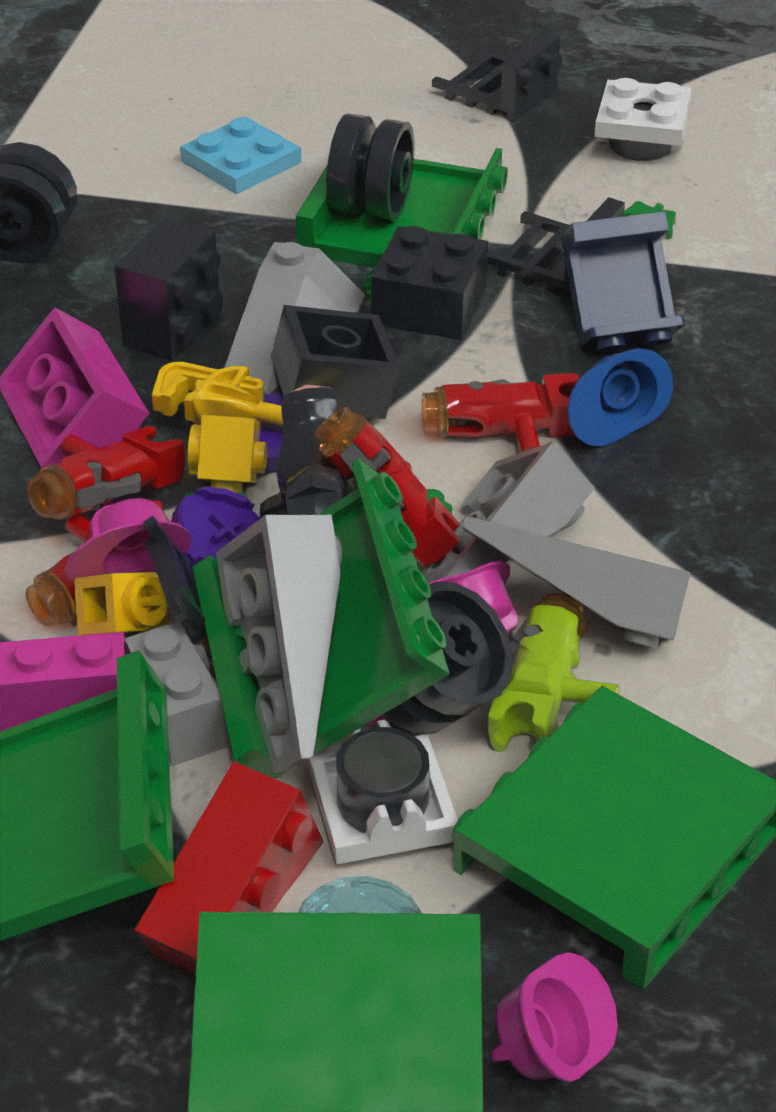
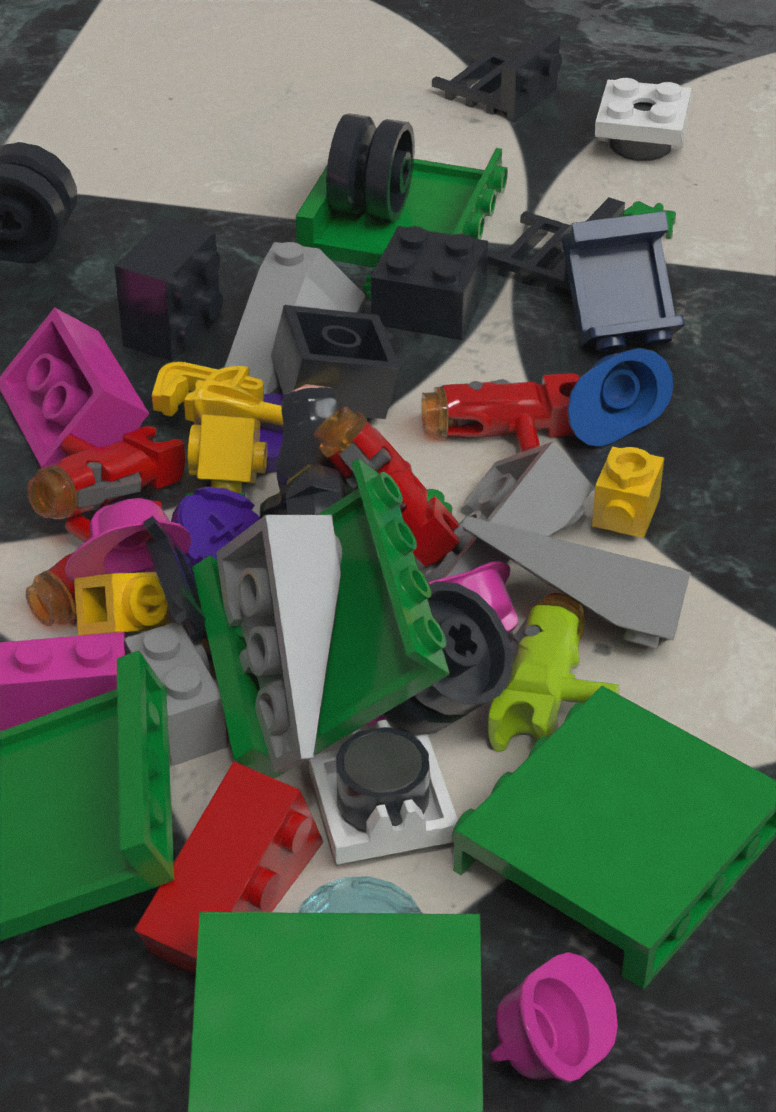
(240, 154): medium azure plate -> none
(627, 491): none -> yellow brick

